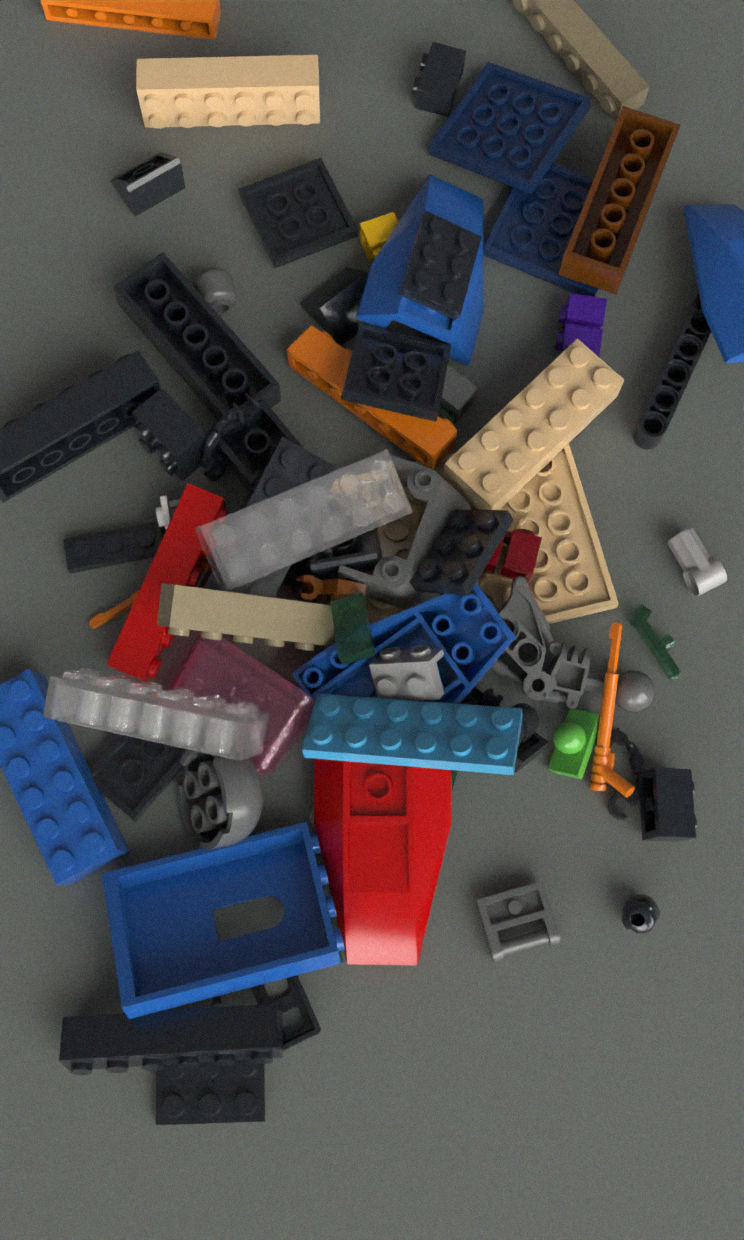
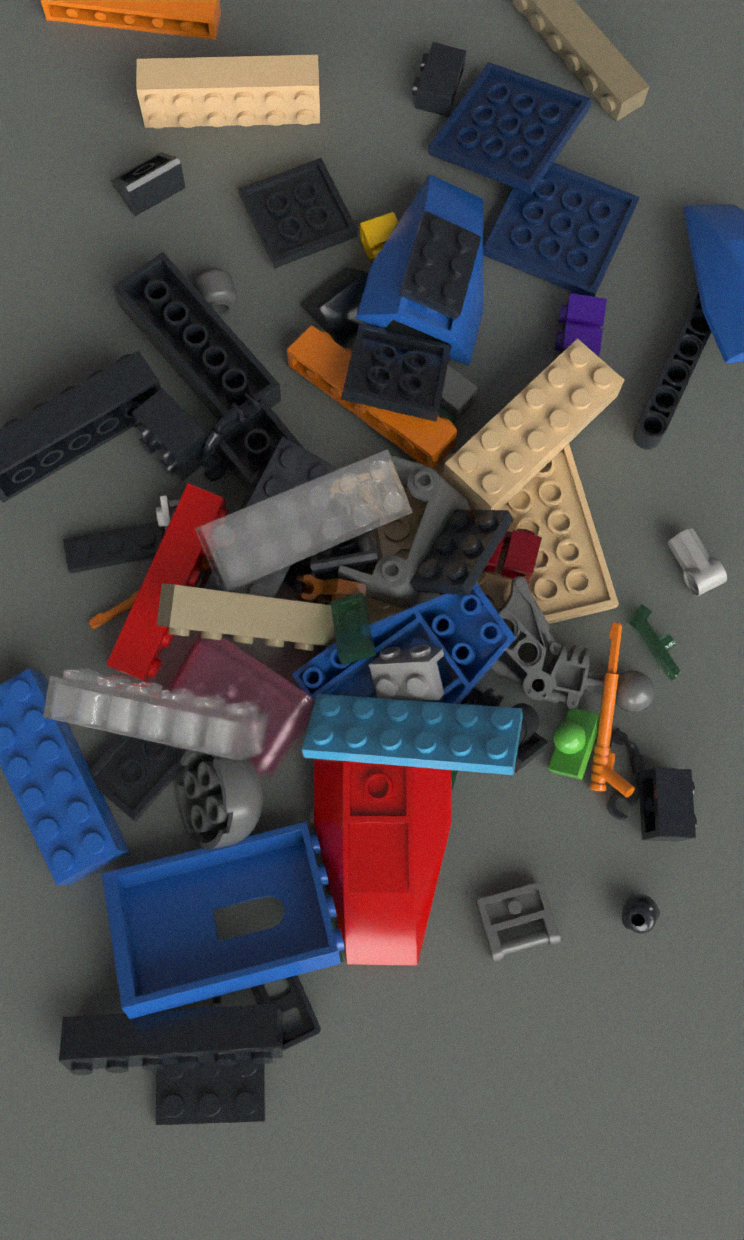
(619, 200): reddish brown brick -> none

